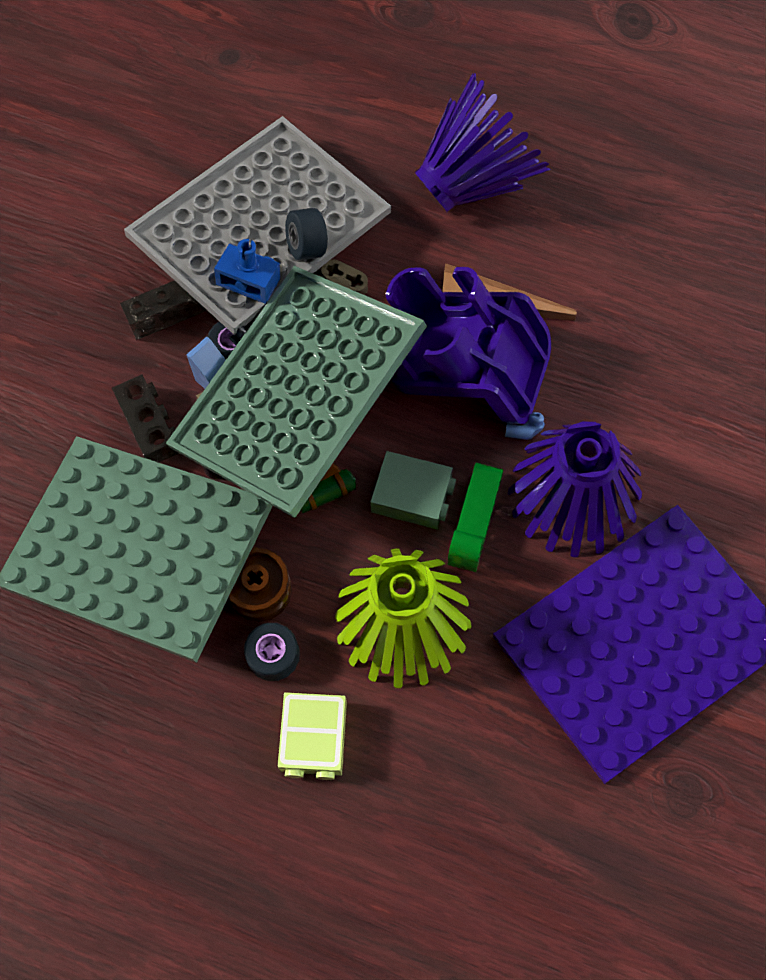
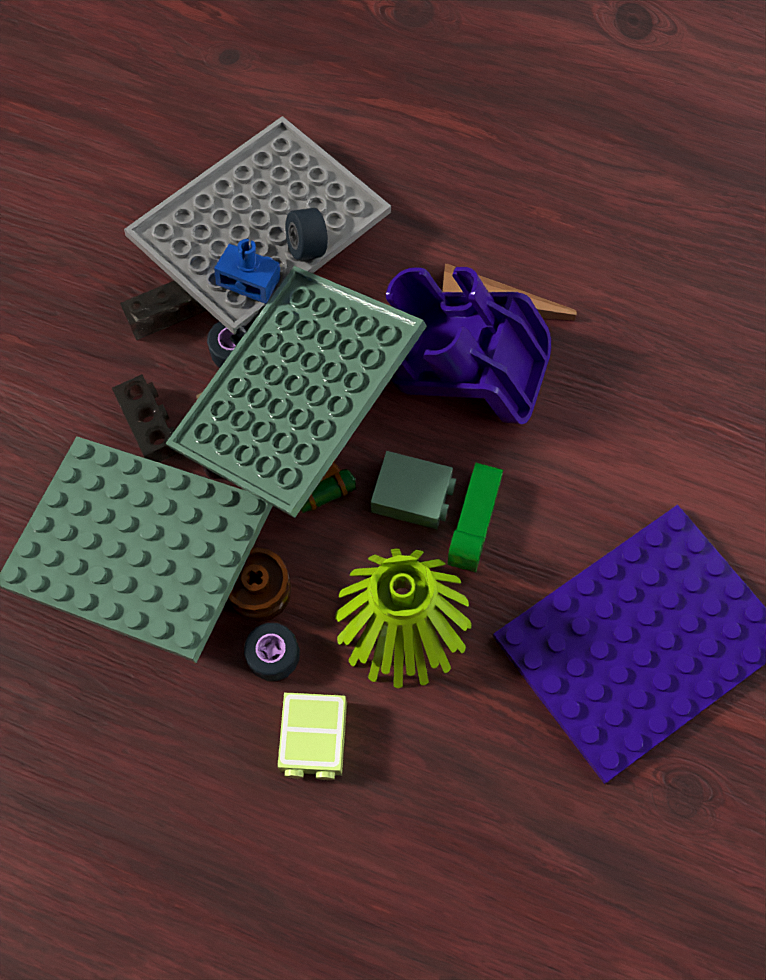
(205, 361): medium blue slope -> none
(345, 276): dark tan beam -> none
(450, 165): dark purple plant -> none
(528, 430): medium blue arm -> none
(576, 483): dark purple plant -> none

